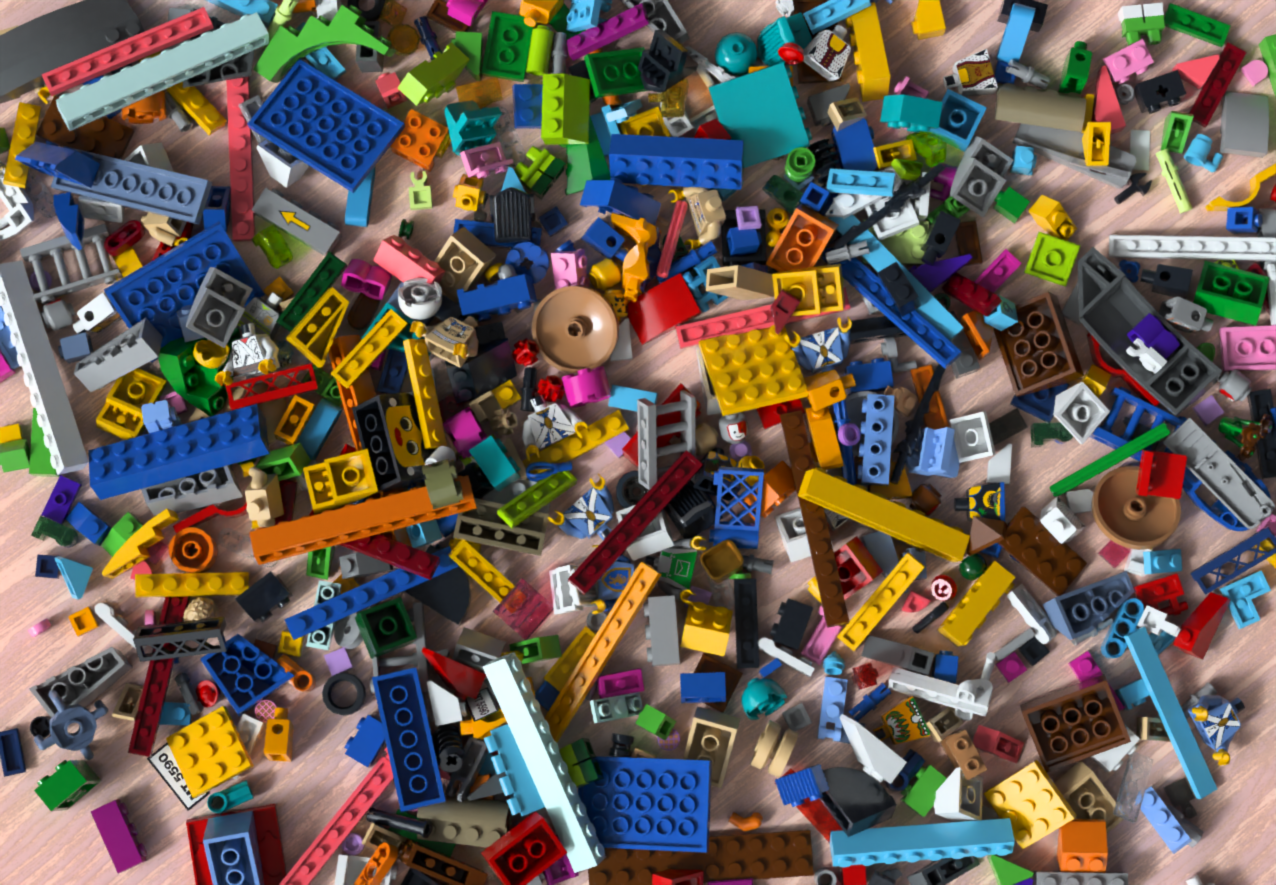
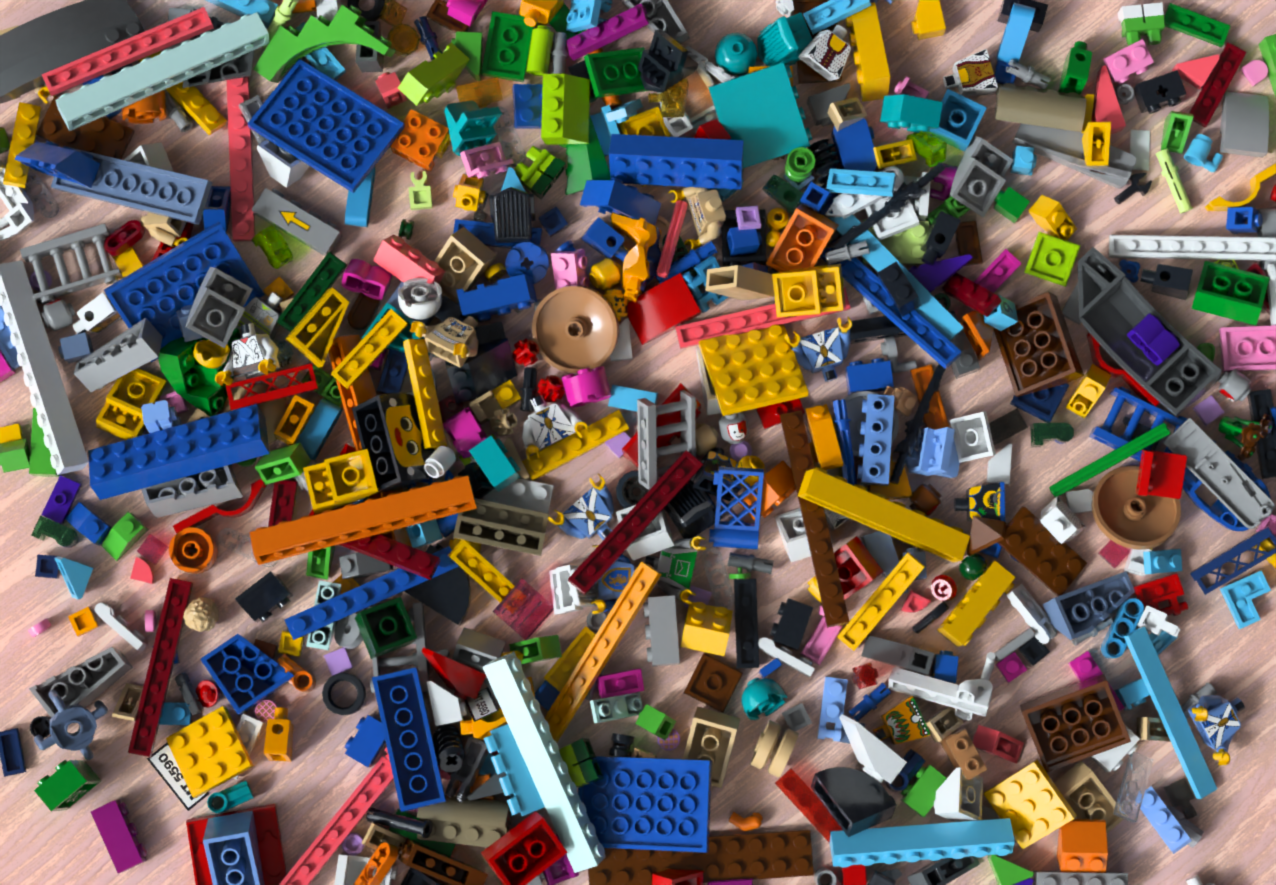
(70, 218): blue slope -> none
(100, 210): white plate -> none
(135, 548): yellow slope -> none
(173, 633): black fence -> none
(191, 584): yellow plate -> none
(262, 496): tan torso -> none
(441, 483): olive brick -> none
(506, 271): light grey hinge -> none
(536, 497): lime tile -> none
(559, 467): blue piece -> none
(703, 687): blue hinge -> none
(722, 561): pearl gold piece -> none
(783, 309): dark red tile -> none
(791, 53): red hat -> none
(801, 785): blue brick -> none
(827, 388): light orange torso -> none
(833, 664): medium azure plate -> none
(849, 434): medium lavender tile -> none
(907, 169): lime tile -> none
(1079, 411): white slope -> none
(1148, 356): white plate -> none
(1185, 315): light grey torso -> none
(1201, 626): red slope -> none

